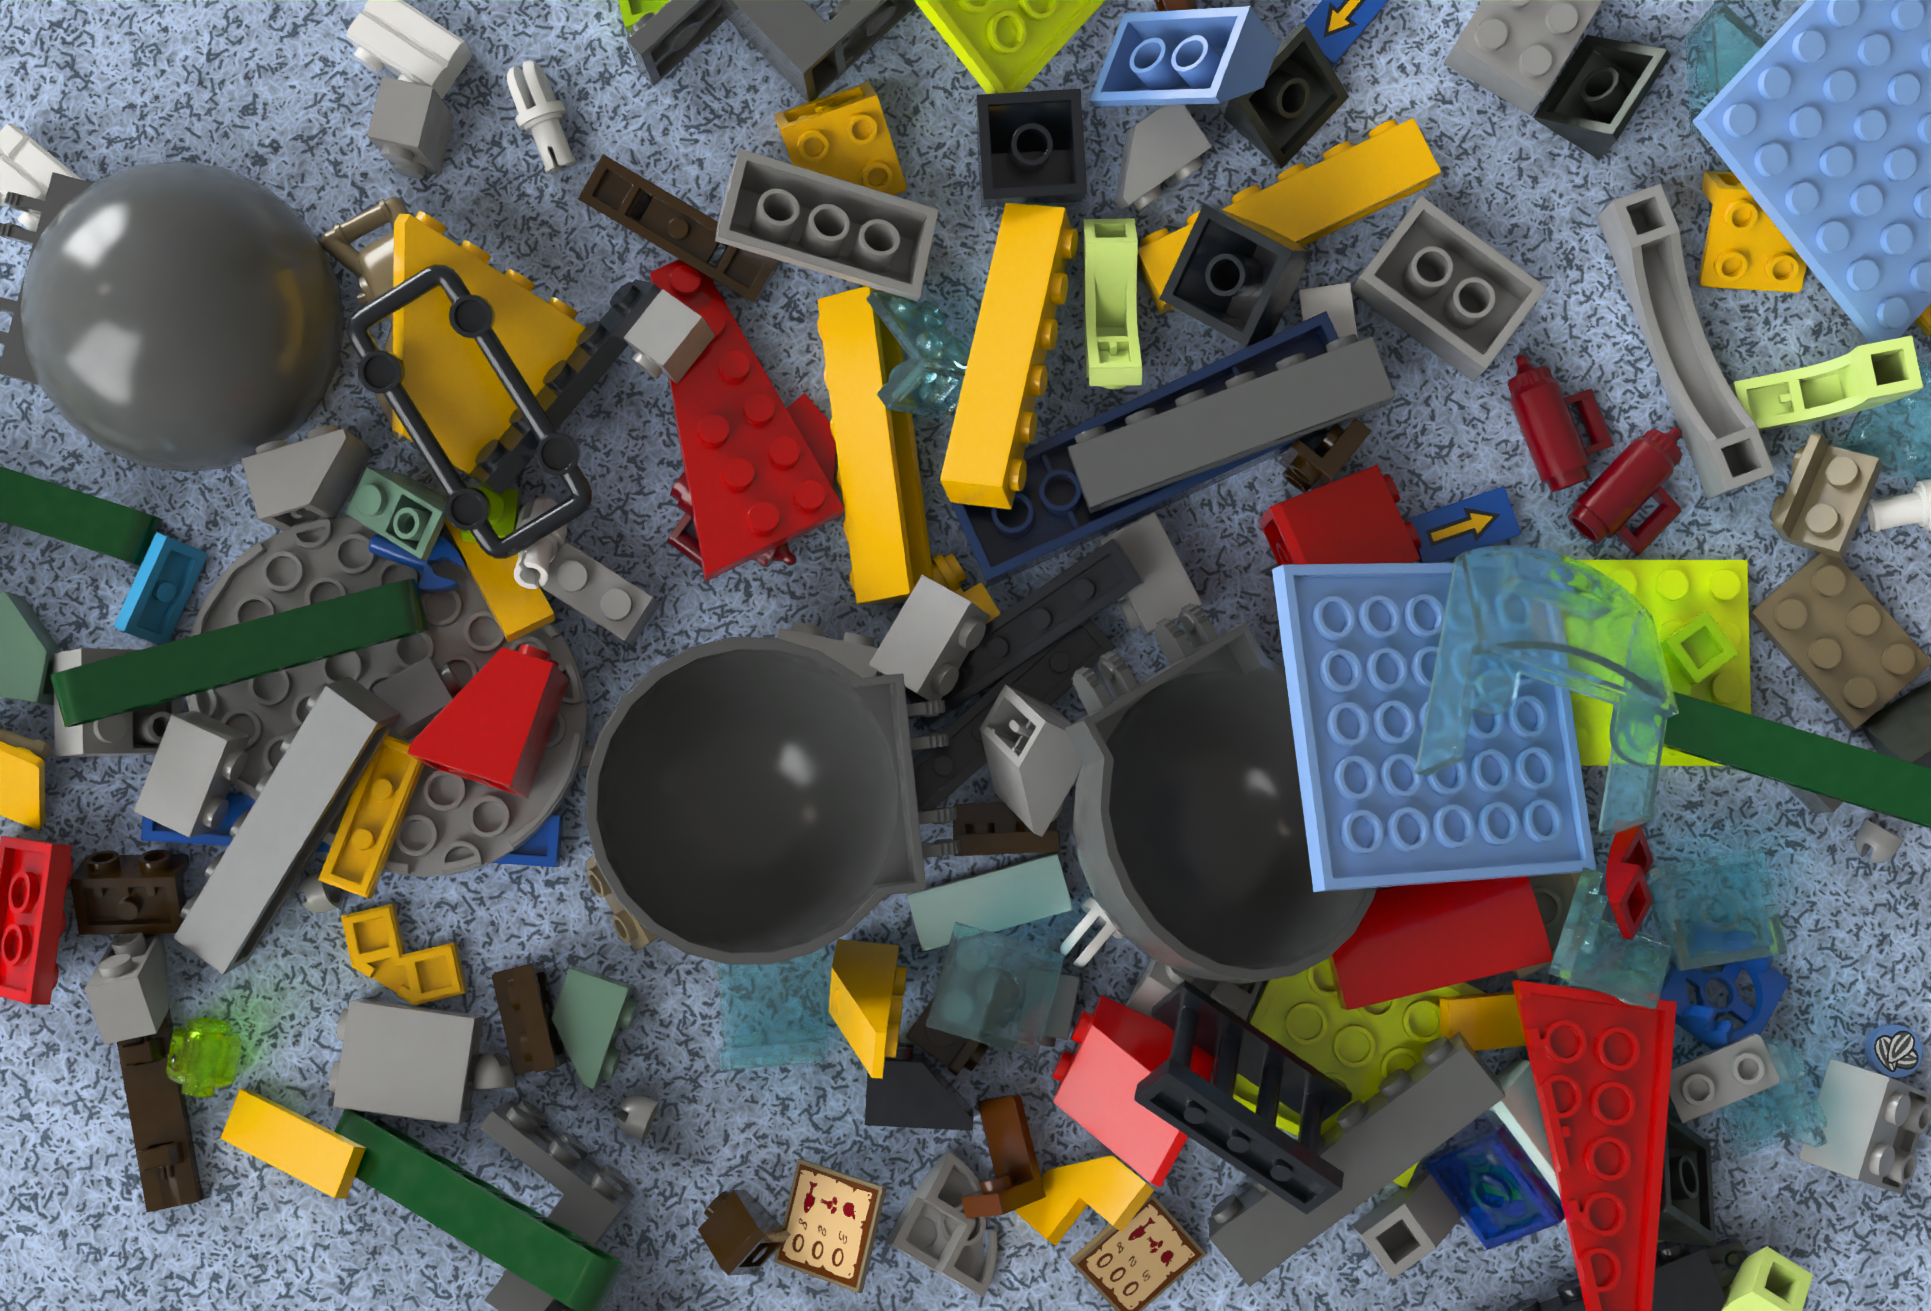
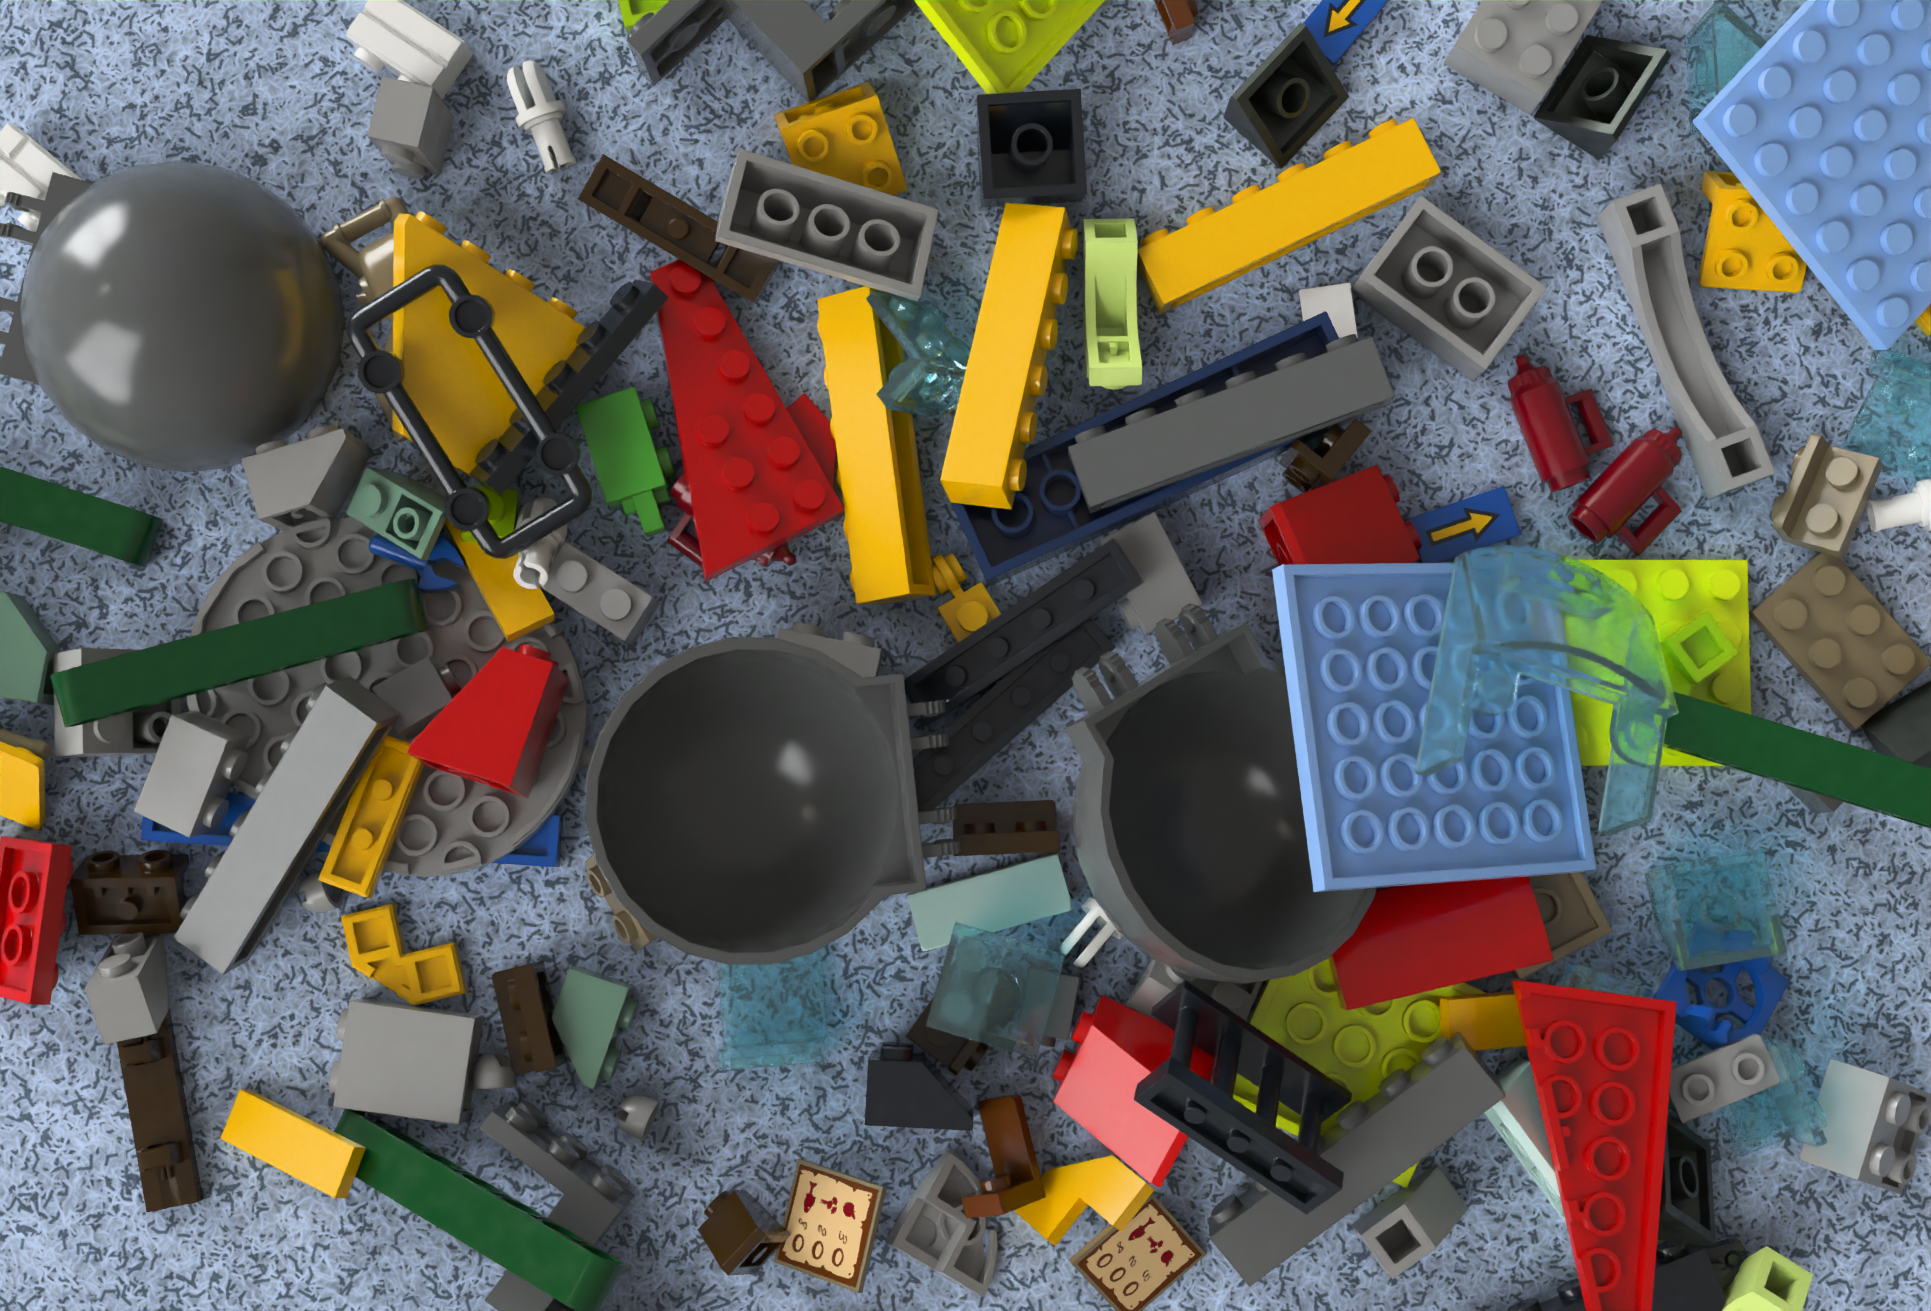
(160, 590): dark azure plate -> none
(203, 1056): clear neon green head -> none
(627, 456): none -> bright green hinge
(668, 337): light grey brick -> none
(868, 999): yellow slope -> none
(931, 639): light grey brick -> none
(1029, 757): light grey slope -> none
(1155, 150): light grey slope -> none
(1185, 58): medium blue slope -> none
(1235, 275): black slope -> none
(1496, 1187): clear blue tile -> none
(1598, 956): clear light blue bracket -> none
(1625, 879): red slope -> none
(1835, 388): yellowish green arch -> none
(1883, 841): light grey hinge -> none
(1893, 1050): tile -> none

